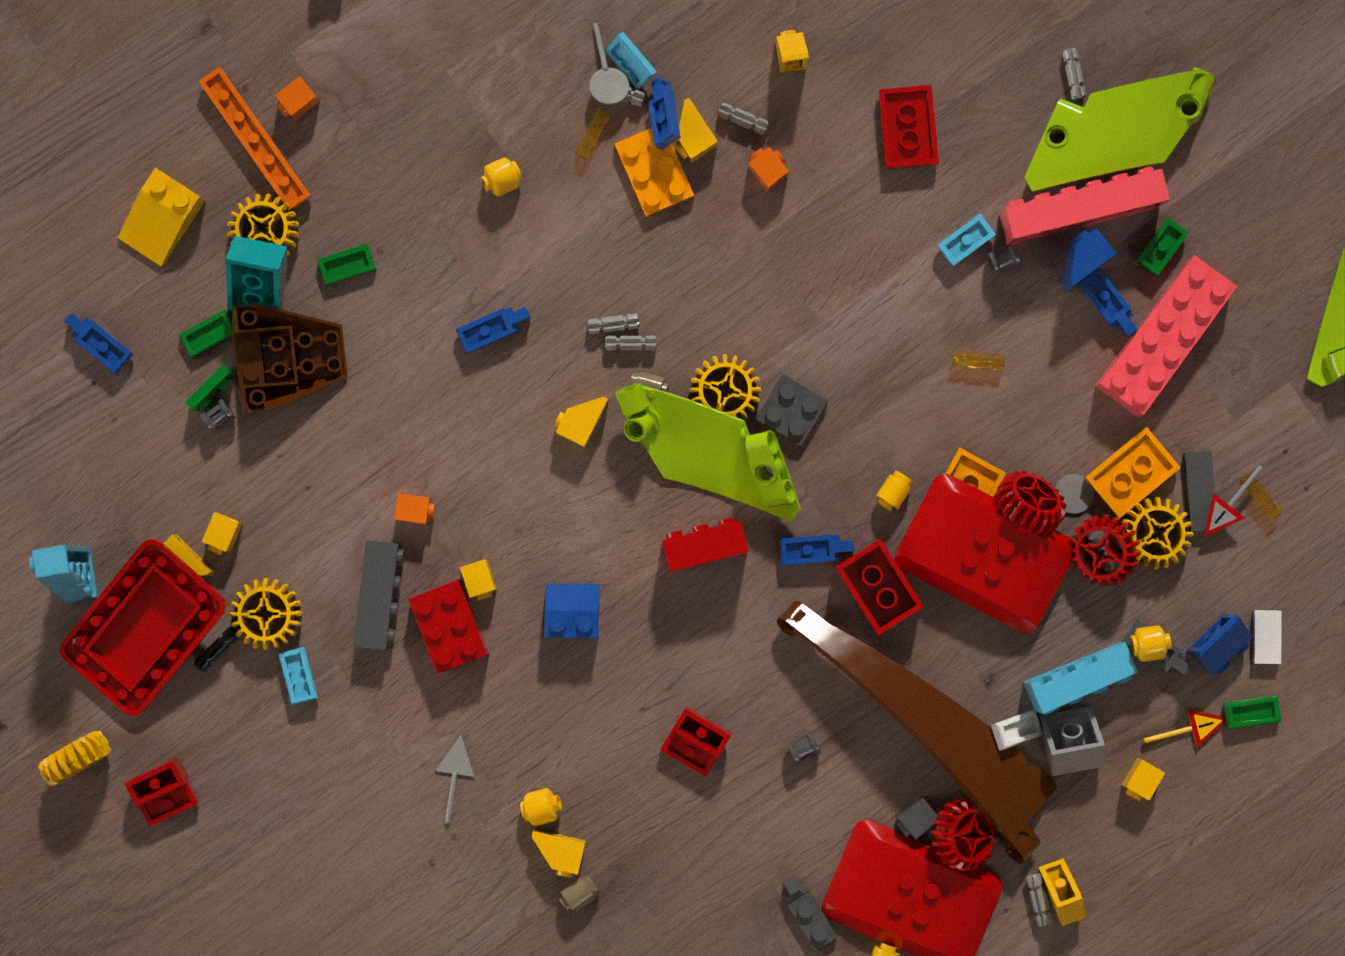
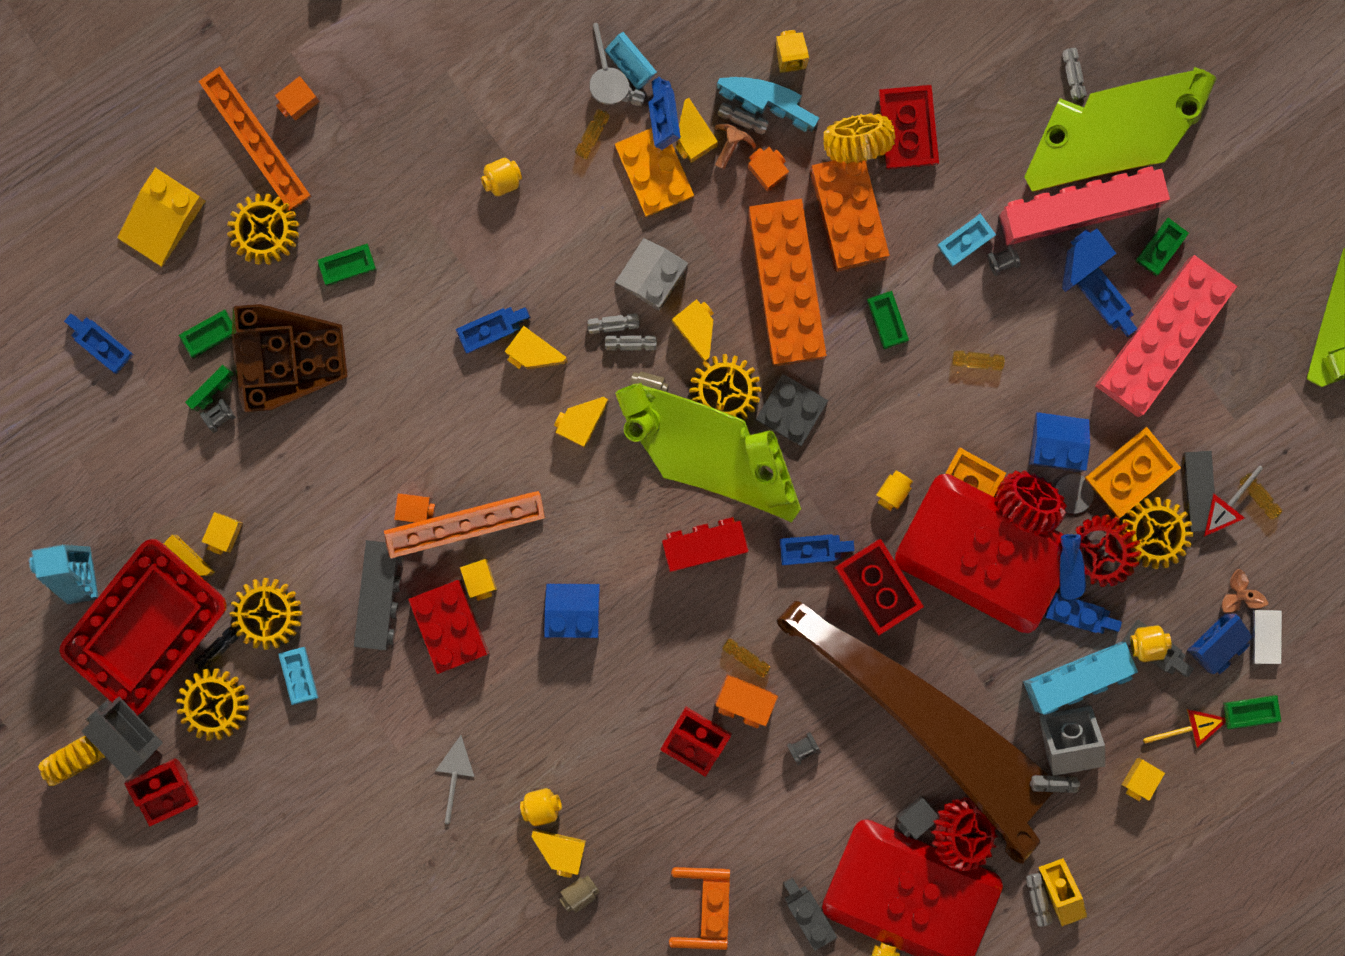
(121, 736): none -> dark grey window
(193, 715): none -> yellow gear
(255, 273): teal slope -> none
(464, 524): none -> orange plate
(532, 351): none -> yellow slope
(652, 273): none -> light grey slope
(696, 327): none -> yellow slope
(714, 908): none -> orange plate
(733, 136): none -> nougat plant
(746, 657): none -> clear yellow axle
(746, 701): none -> orange brick
(759, 94): none -> medium azure slope
(787, 282): none -> orange brick
(849, 214): none -> orange brick
(859, 138): none -> yellow gear
(887, 320): none -> green tile
(1016, 730): white tile -> none
(1054, 784): none -> light grey axle
(1060, 442): none -> blue slope
(1072, 568): none -> blue piece
(1081, 615): none -> blue hinge
(1252, 598): none -> nougat plant

